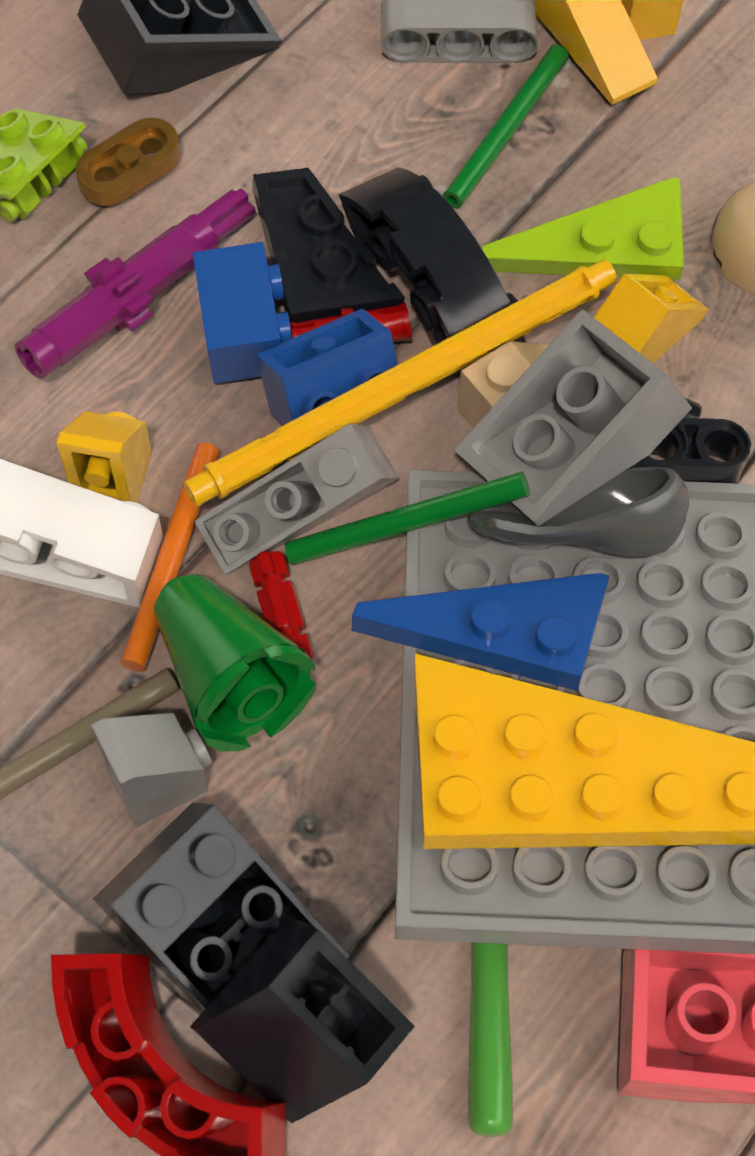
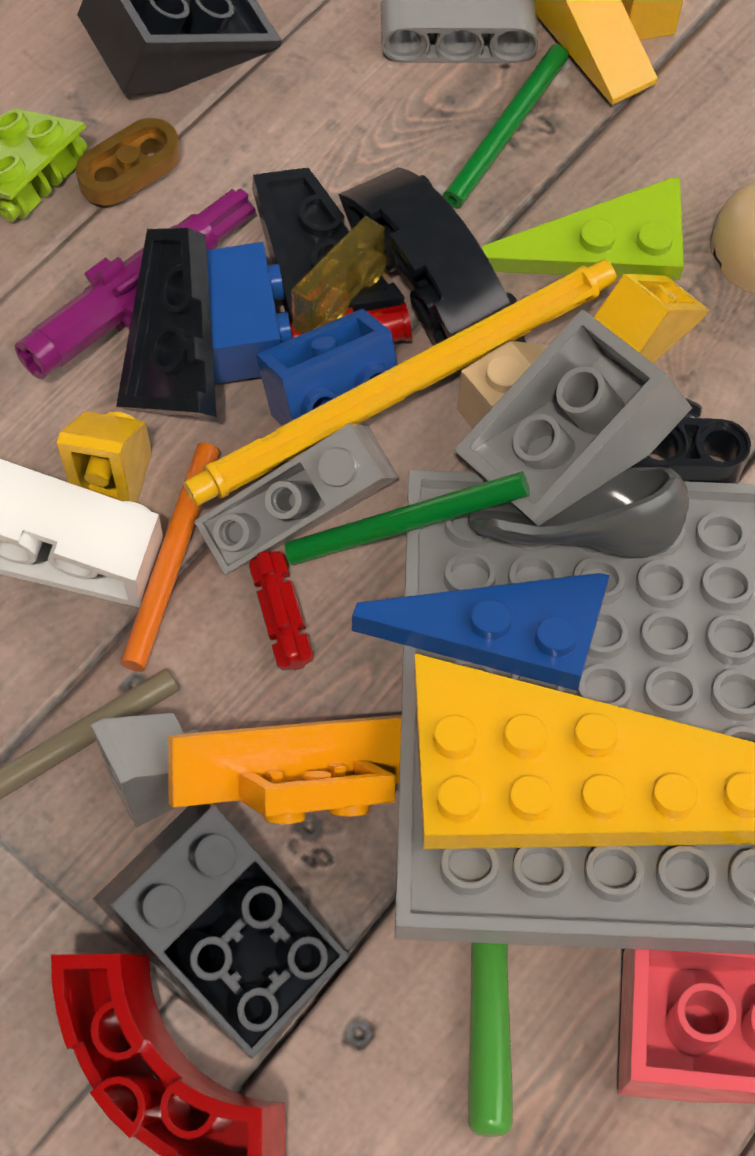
(170, 332): none -> black wing
(230, 664): green cone -> none
(289, 767): none -> light orange bracket
(302, 1022): black slope -> none
(339, 277): none -> clear yellow plate

